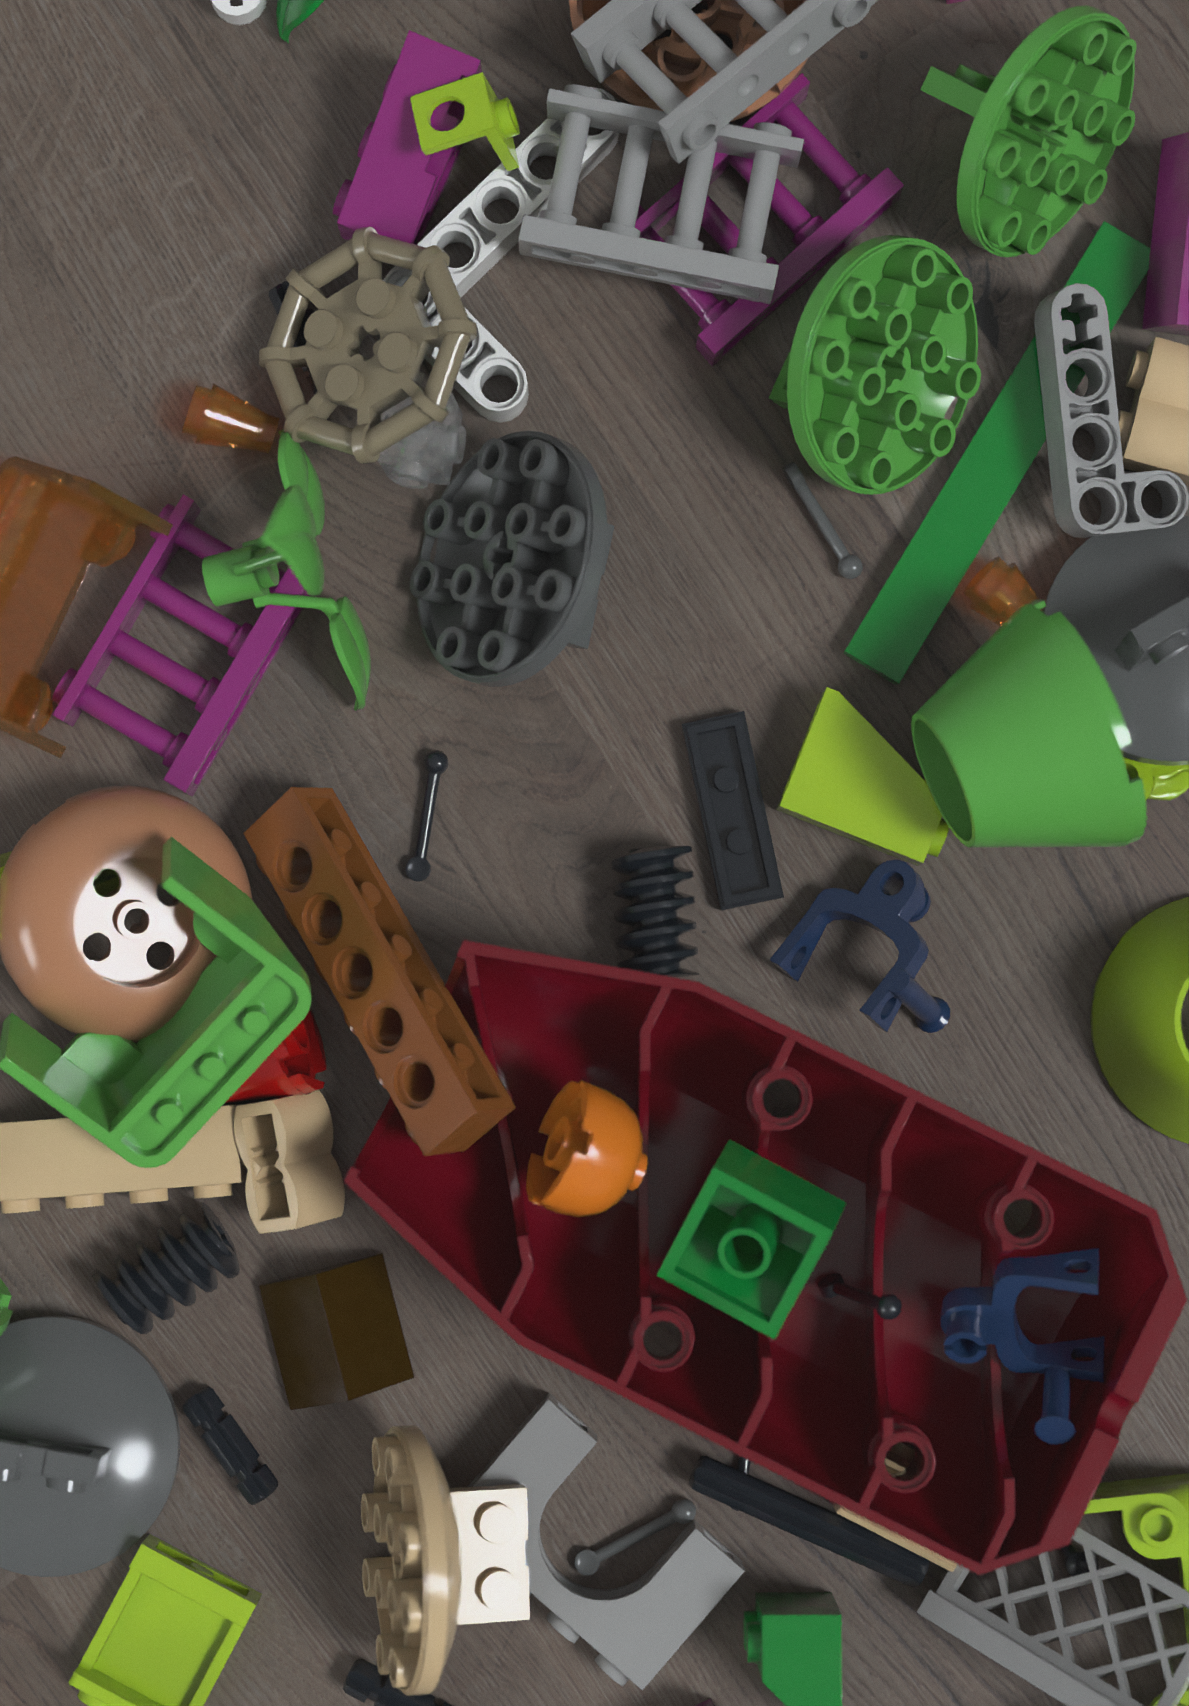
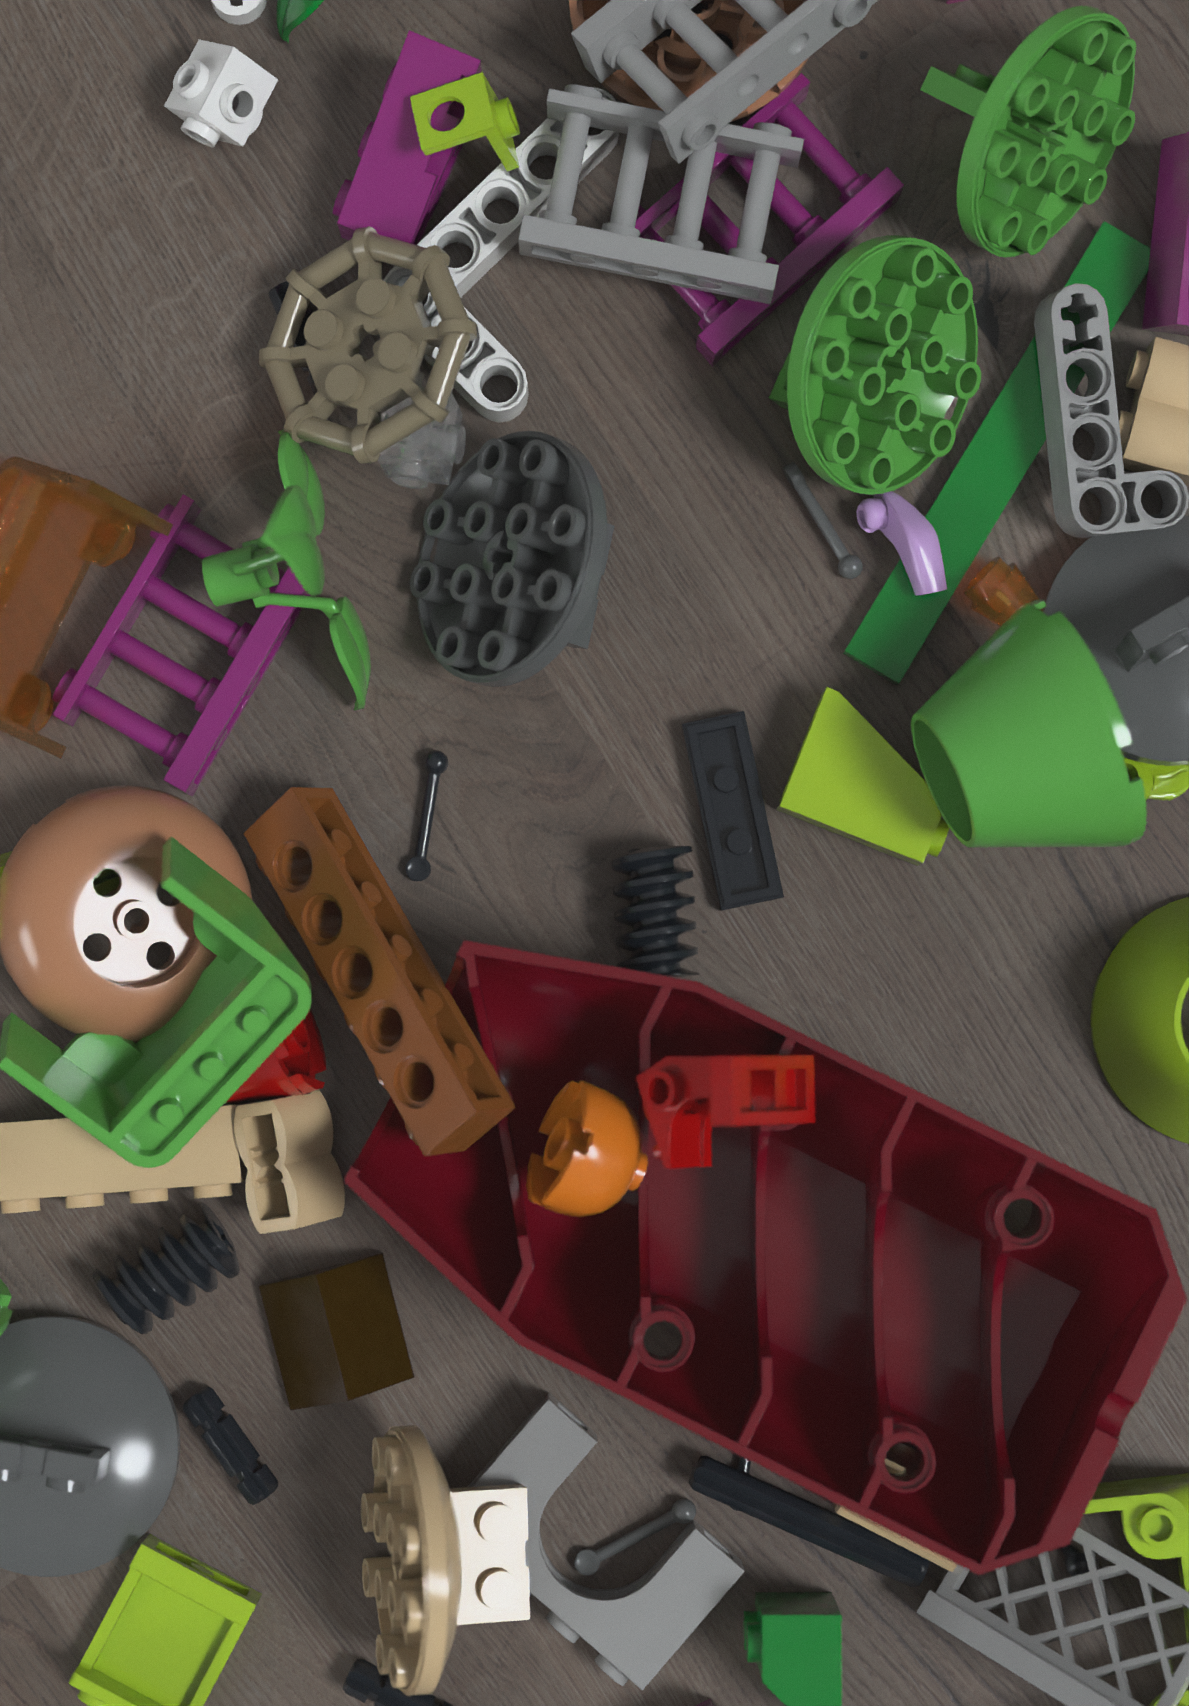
(219, 94): none -> white brick
(228, 421): clear orange cone -> none
(698, 1092): none -> red tile
(752, 1239): green slope -> none
(886, 903): dark blue piece -> none
(886, 1306): black hinge -> none
(911, 536): none -> lavender arm
(988, 1316): dark blue piece -> none

